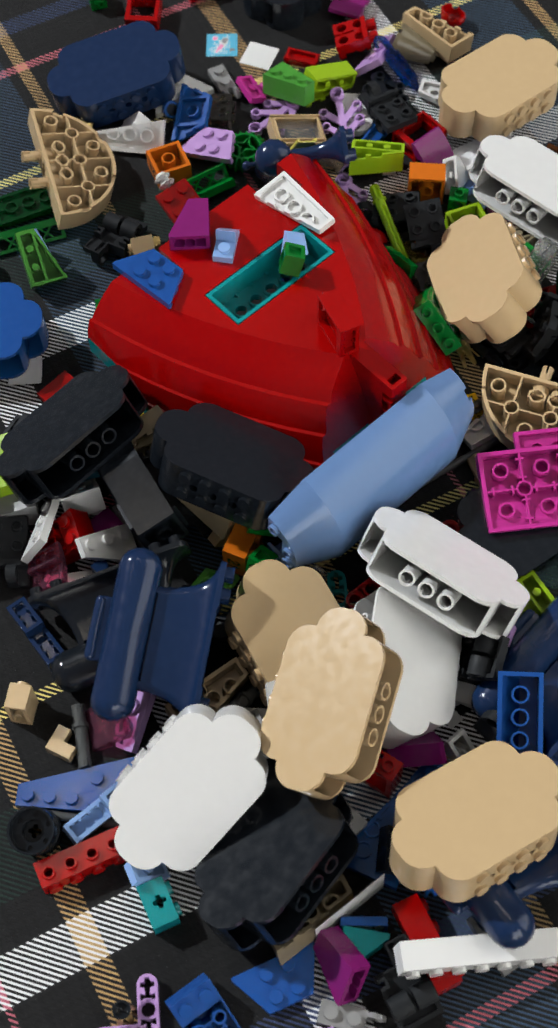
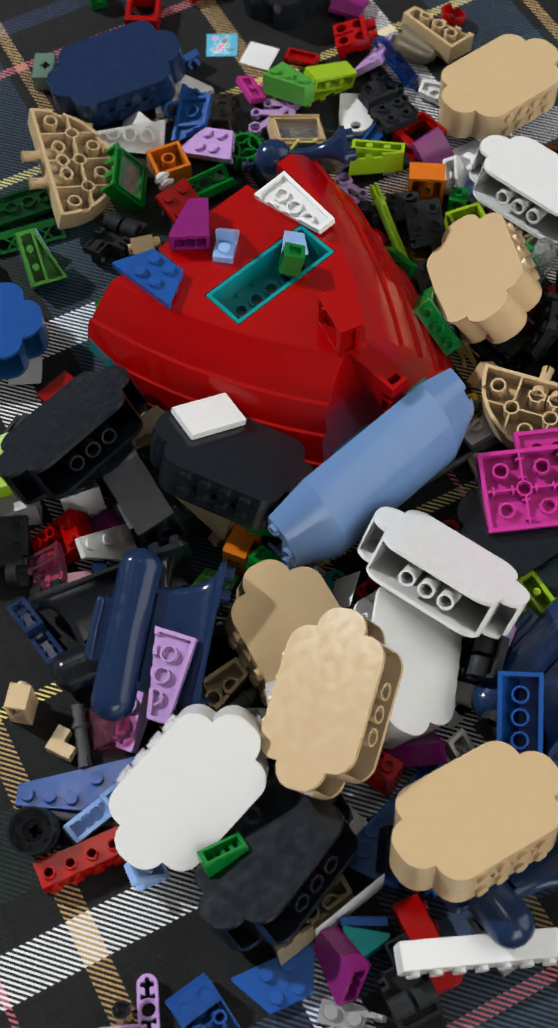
(41, 530): white wing -> none
(42, 66): none -> sand green brick
(127, 179): none -> green window
(160, 918): teal brick -> none
(169, 669): none -> lavender wing
(191, 57): none -> blue tile
(208, 416): none -> white tile
(208, 856): none -> green slope
(223, 81): light grey hinge -> none
(337, 96): lavender plant -> none
(345, 588): none -> white sticker
(476, 377): none -> tan piece

